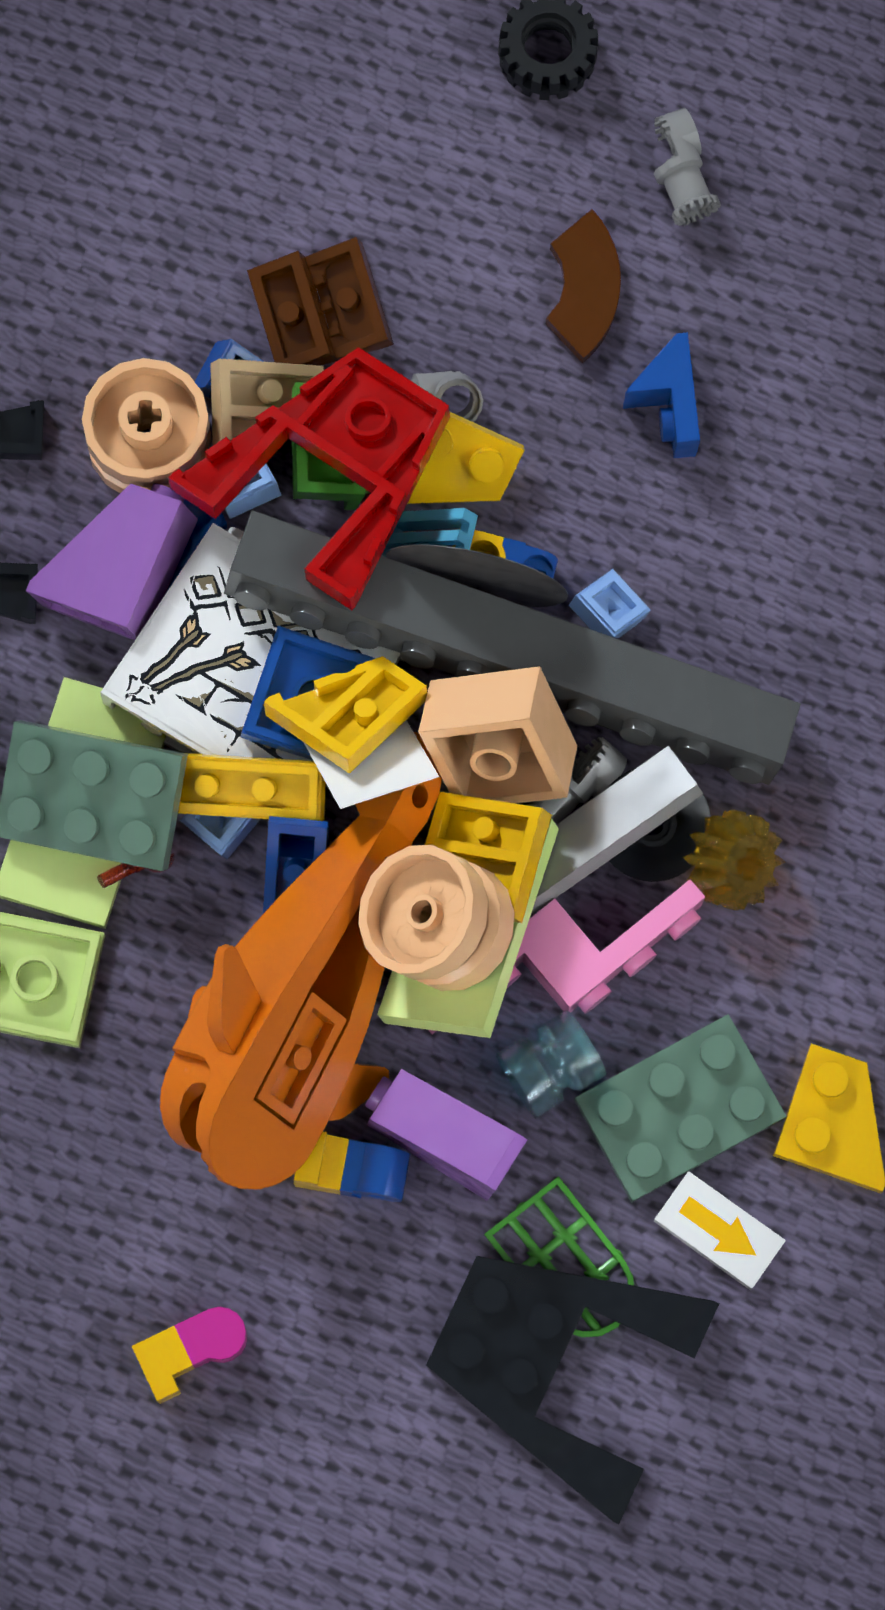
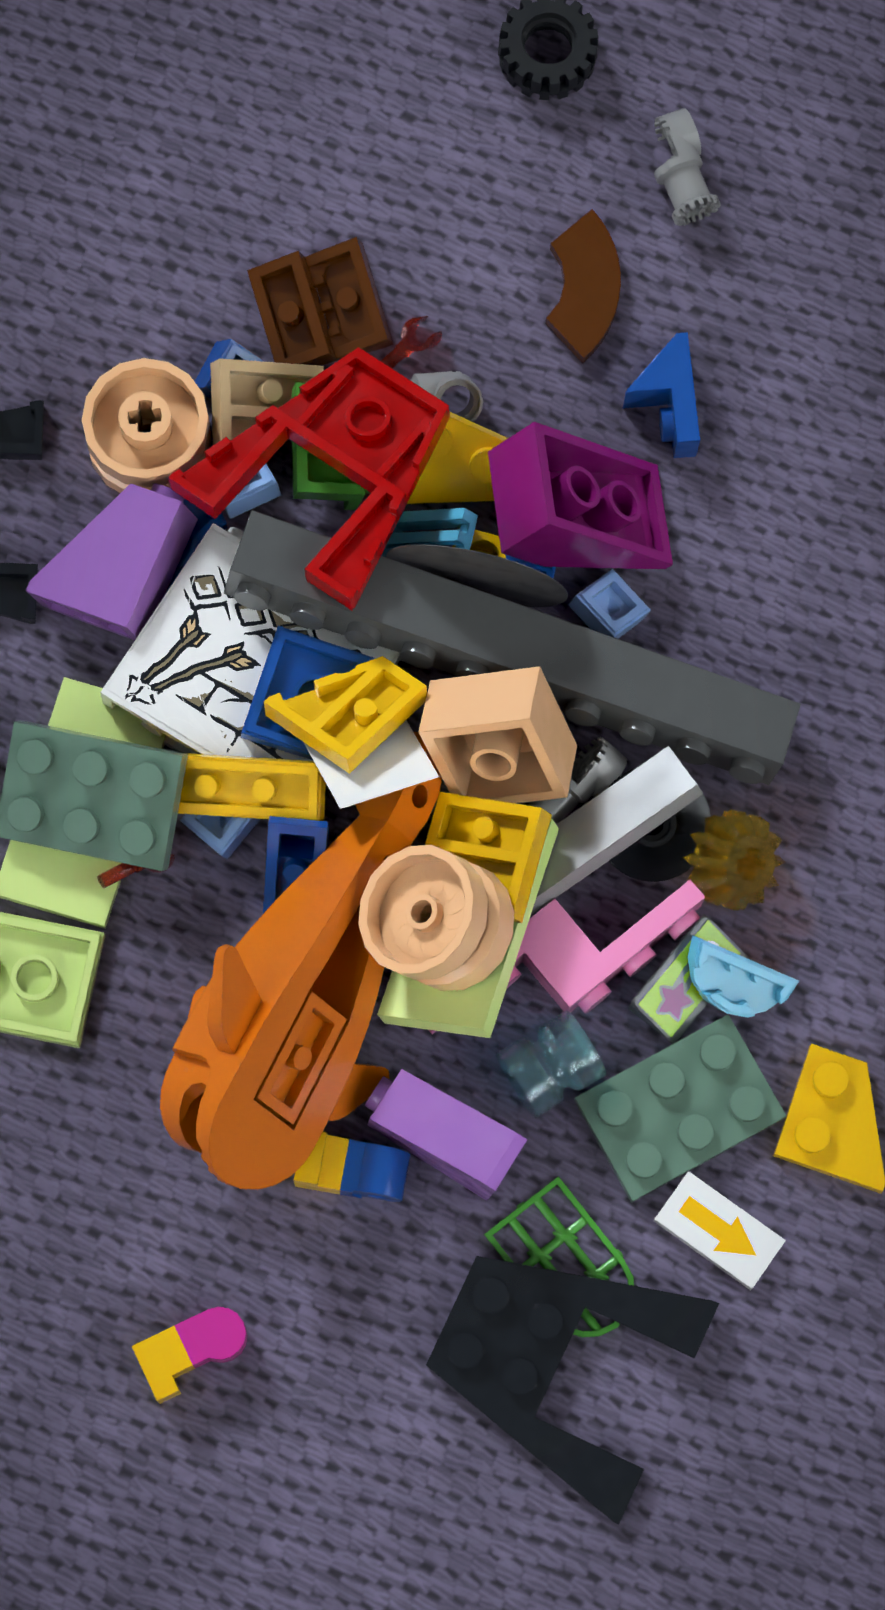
(410, 342): none -> clear red hand
(577, 503): none -> magenta slope
(669, 997): none -> slope
(735, 982): none -> medium azure tile

